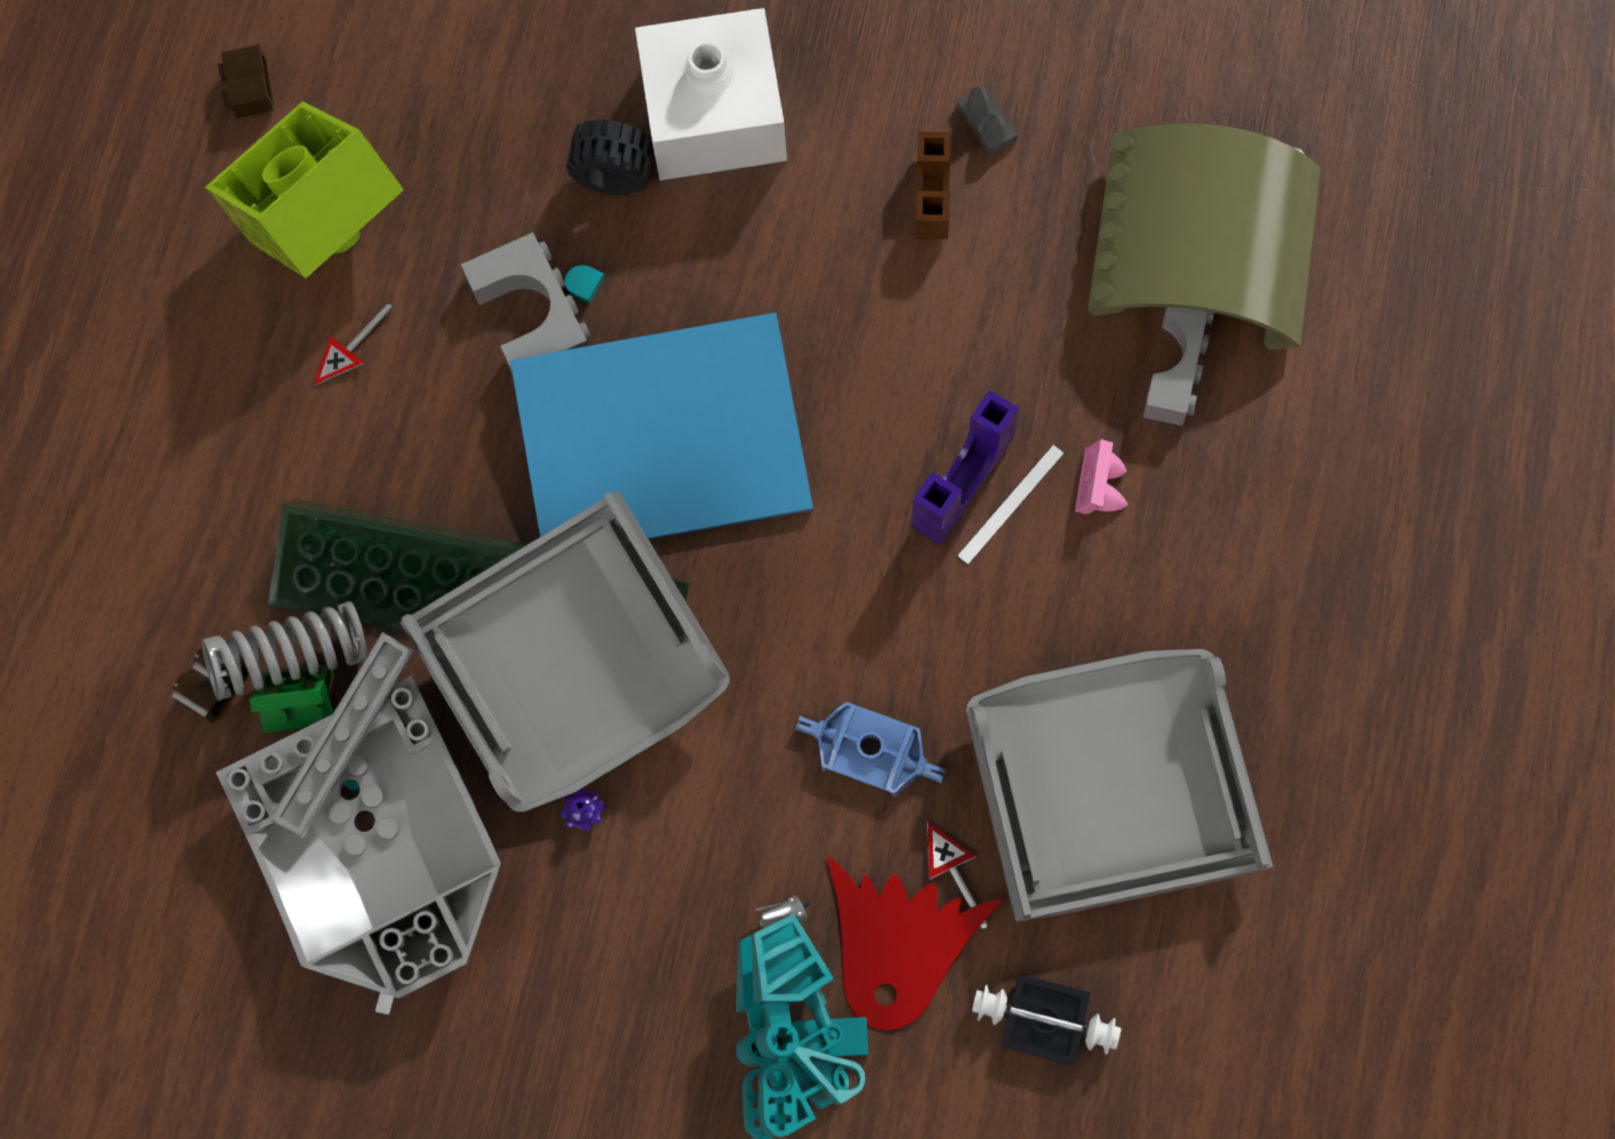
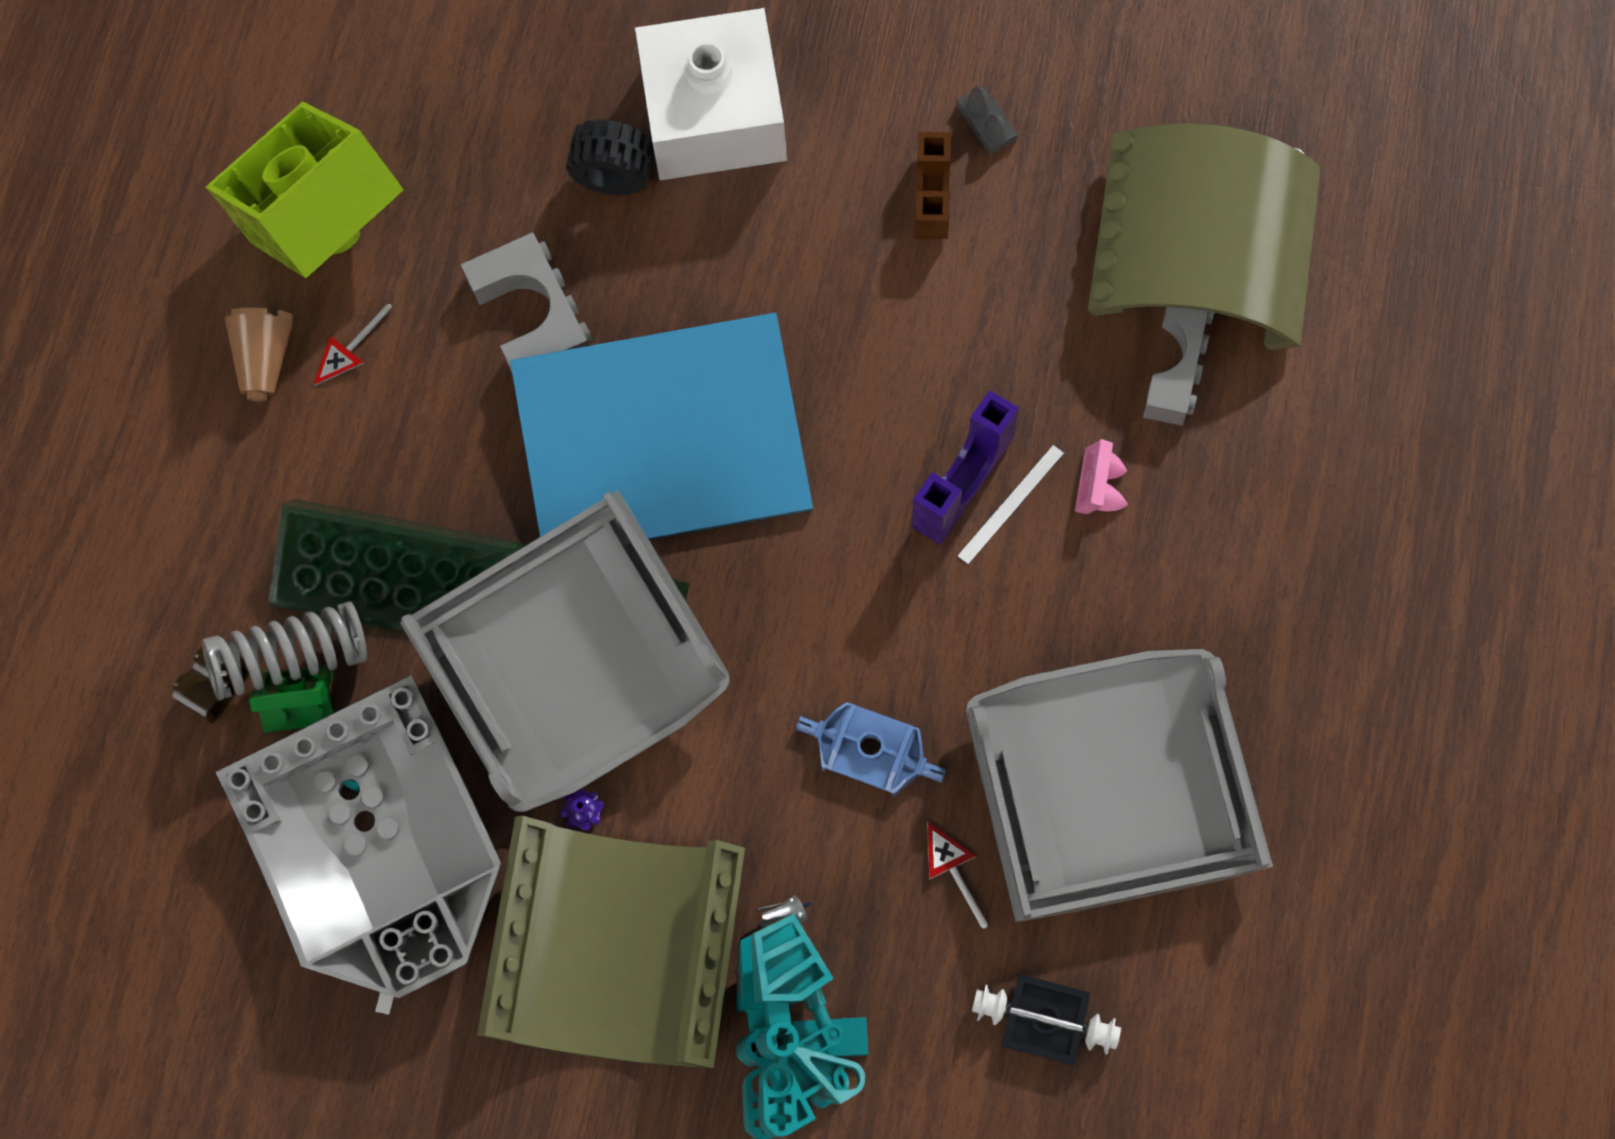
(246, 81): dark brown brick -> none
(258, 348): none -> medium nougat cone
(342, 735): light grey tile -> none
(583, 282): teal tile -> none
(612, 946): none -> olive panel
(898, 944): red piece -> none

